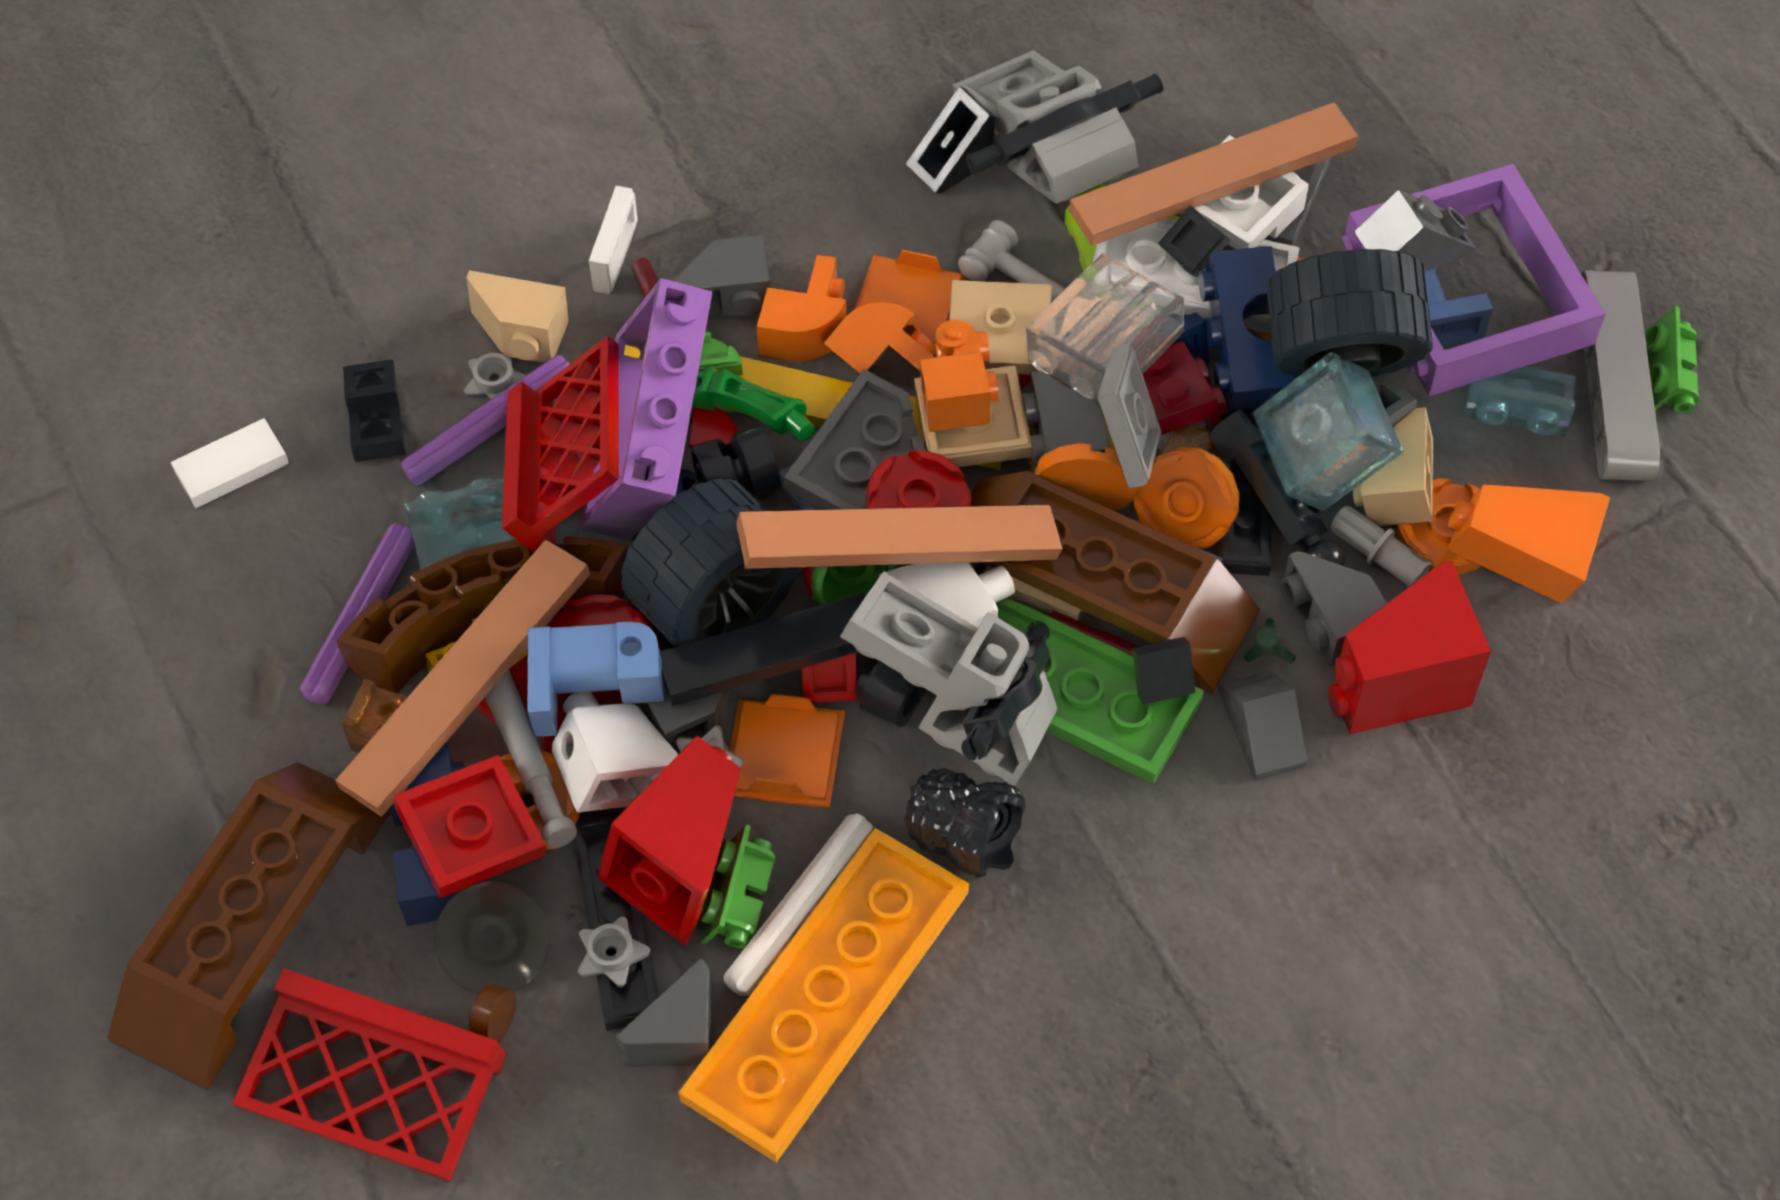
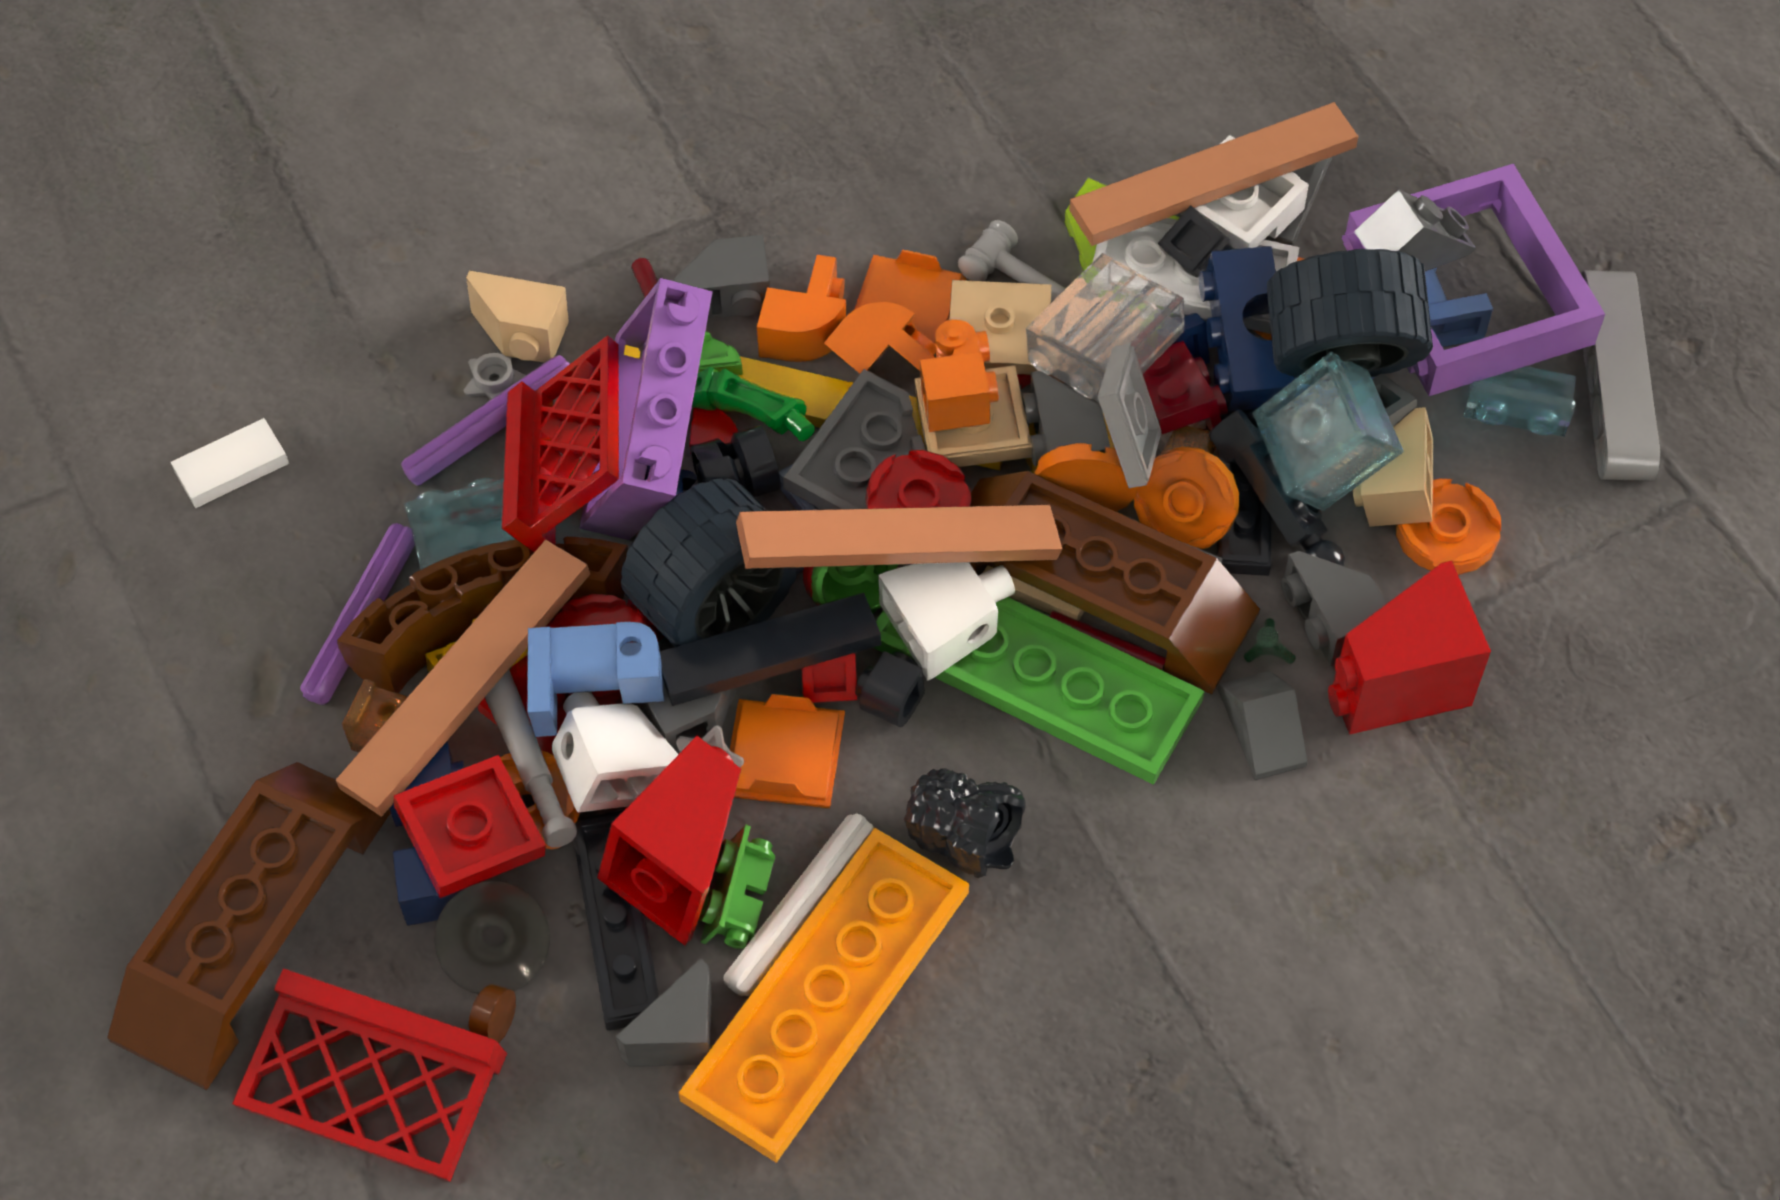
(373, 410): black slope -> none
(606, 937): light grey plate -> none
(613, 240): white tile -> none
(958, 131): black slope -> none
(985, 678): light grey piece -> none
(1057, 124): light grey piece -> none
(1164, 670): black tile -> none
(1379, 546): light grey axle -> none
(1530, 535): orange slope -> none
(1669, 348): bright green hinge -> none

